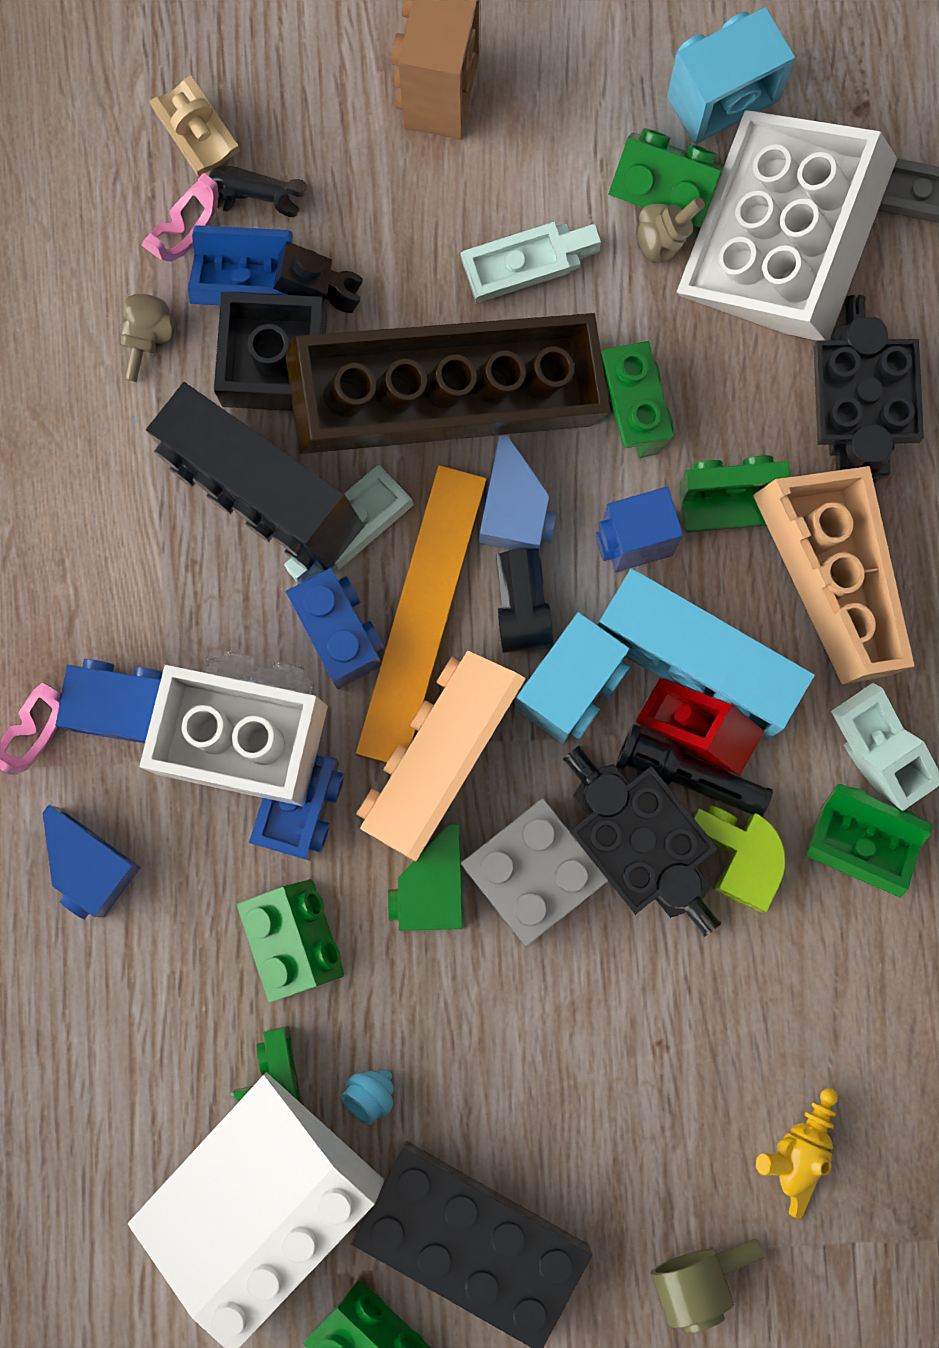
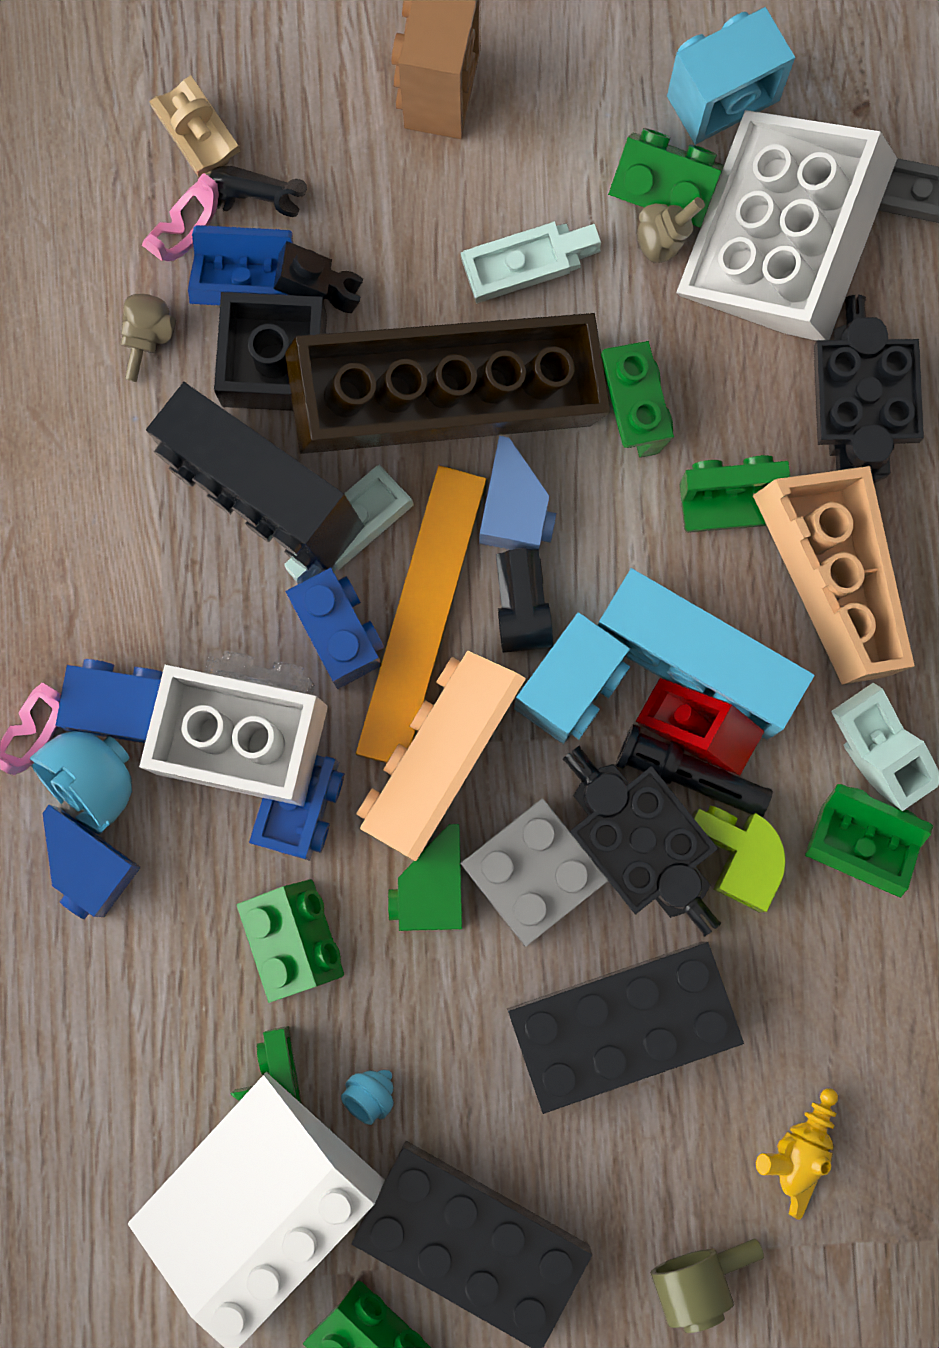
(86, 776): none -> medium azure cylinder
(625, 1026): none -> black brick
(639, 530): blue brick -> none

